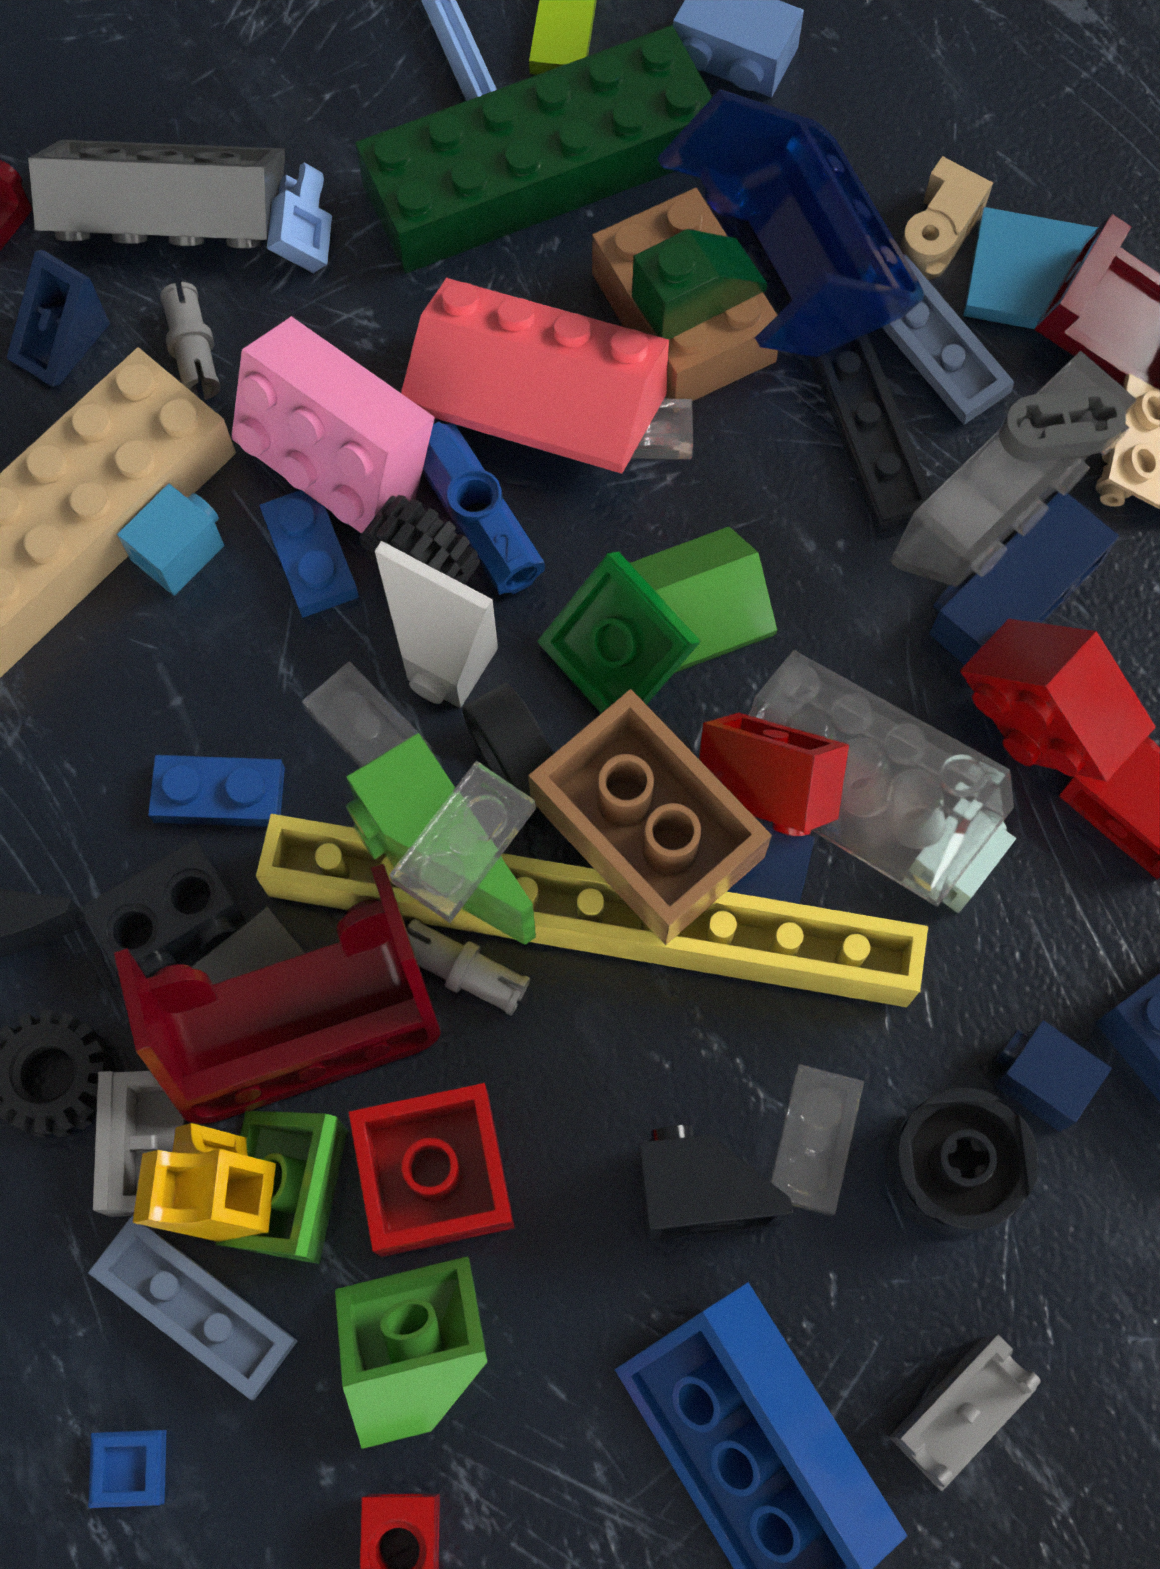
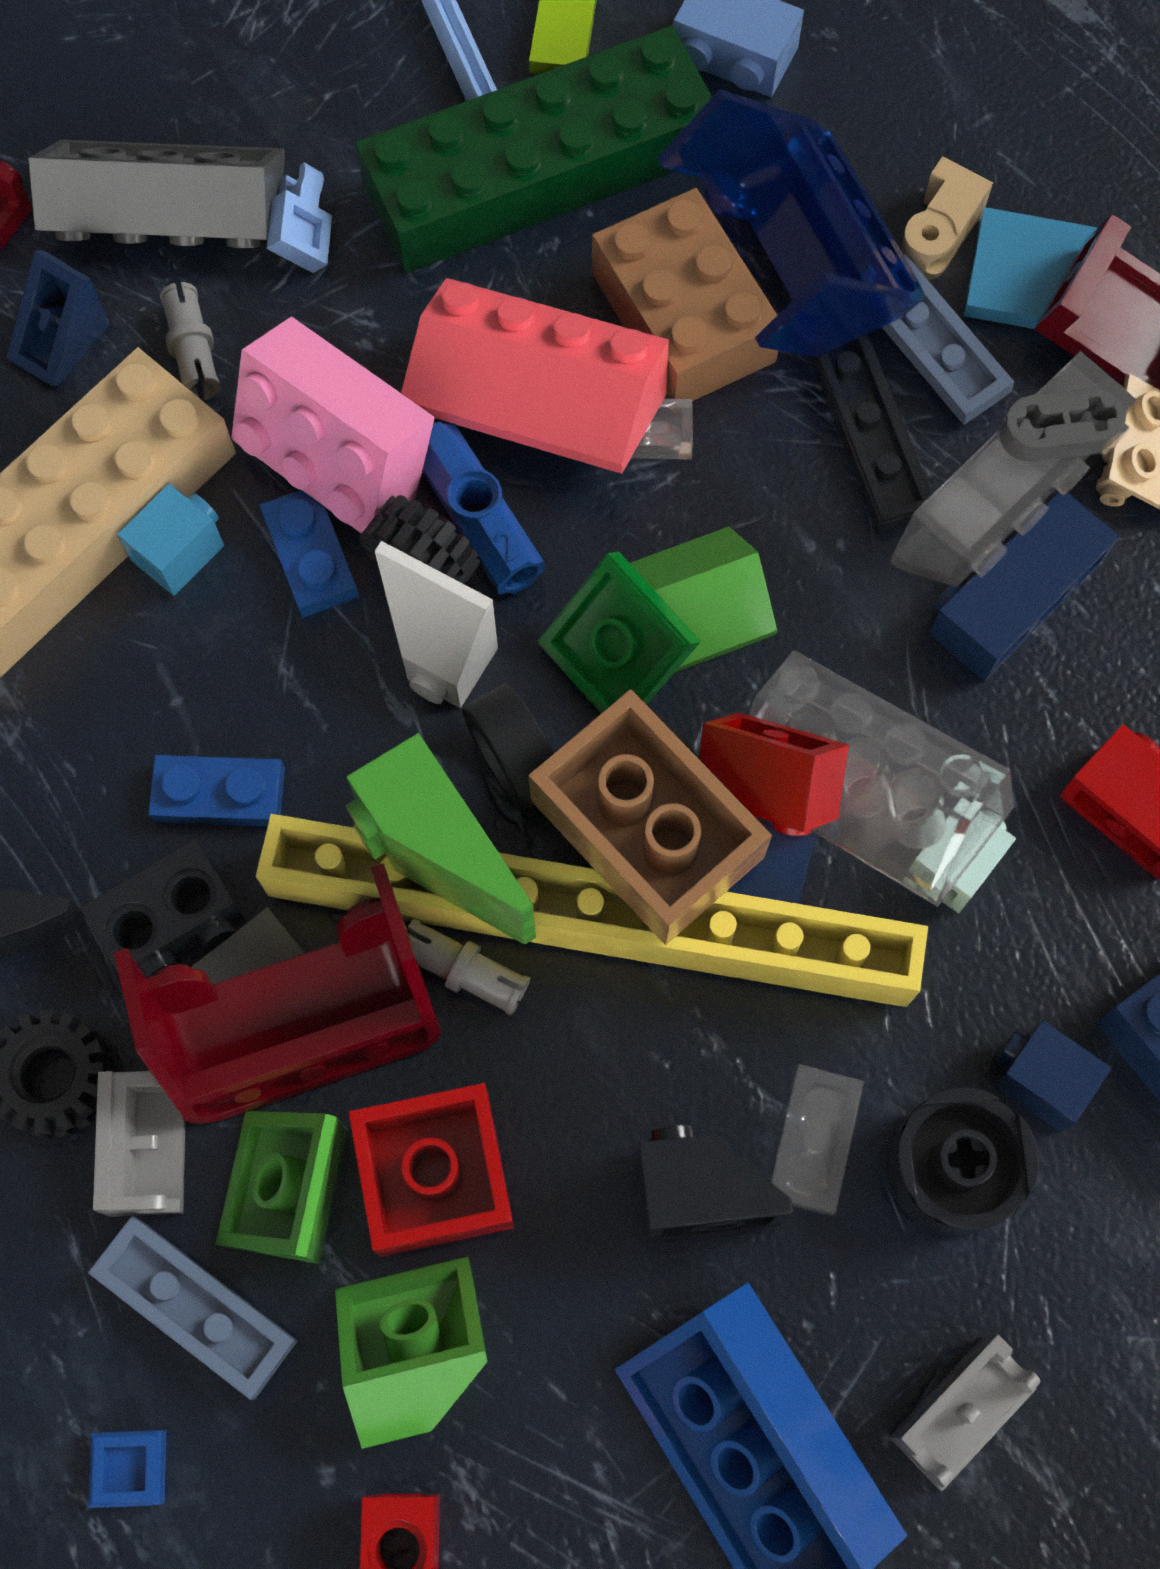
(205, 1186): yellow brick -> none
(358, 716): clear plate -> none
(462, 841): clear plate -> none
(692, 280): dark green slope -> none
(1058, 698): red brick -> none

